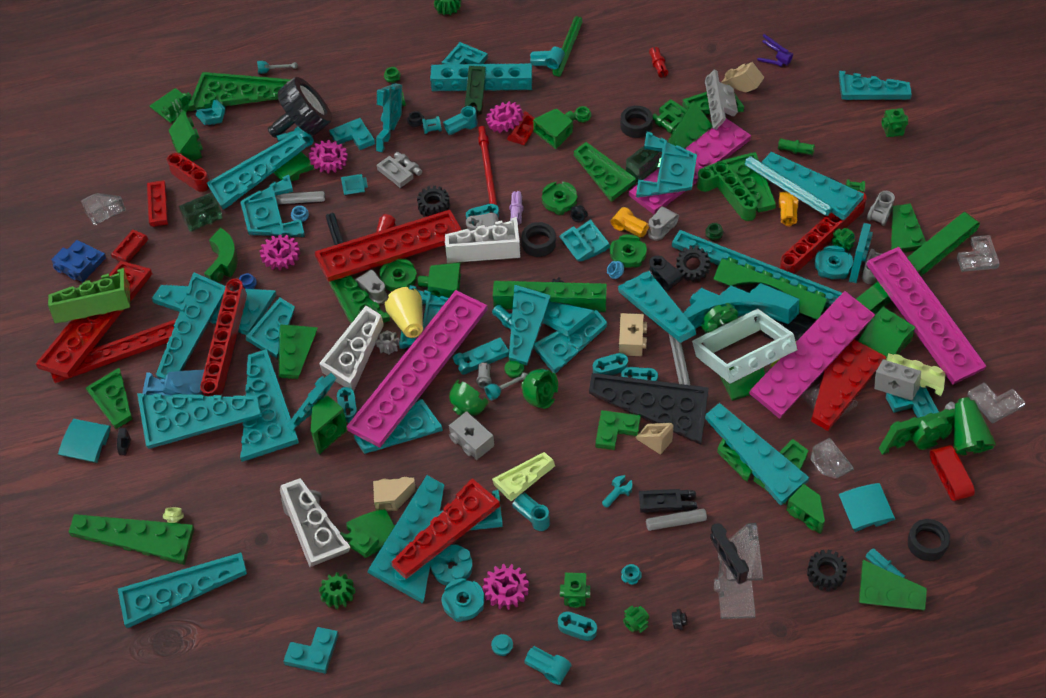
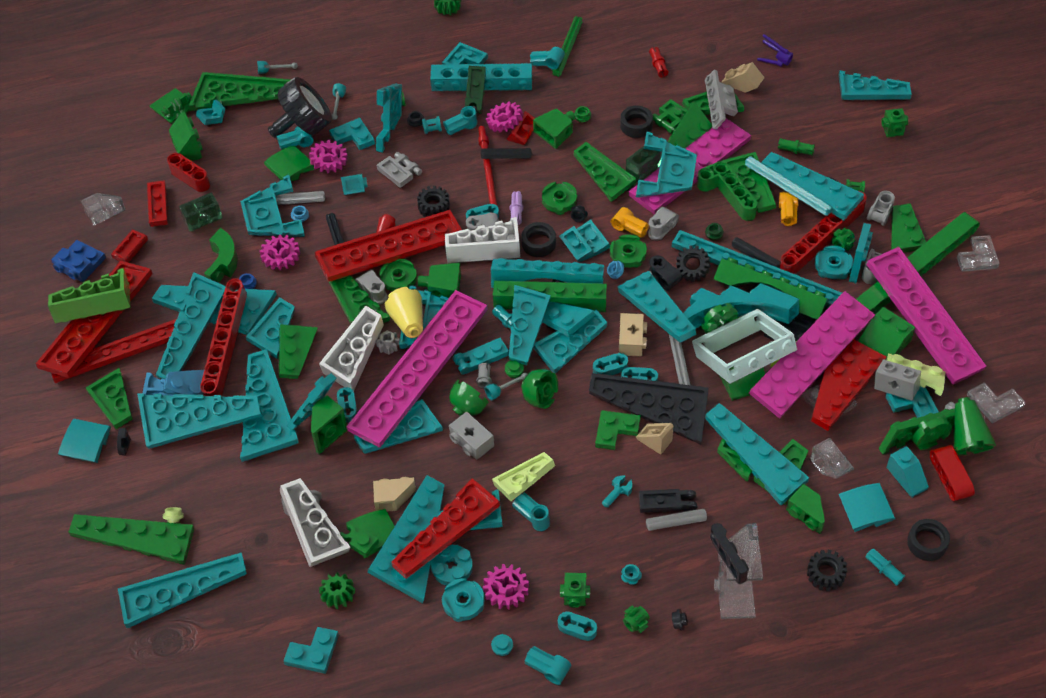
(245, 176): teal wing -> none
(338, 91): none -> hinge
(392, 74): green plate -> none
(506, 153): none -> black axle
(524, 270): none -> teal arch
(754, 252): none -> black axle
(889, 589): green wing -> none
(908, 471): none -> teal slope

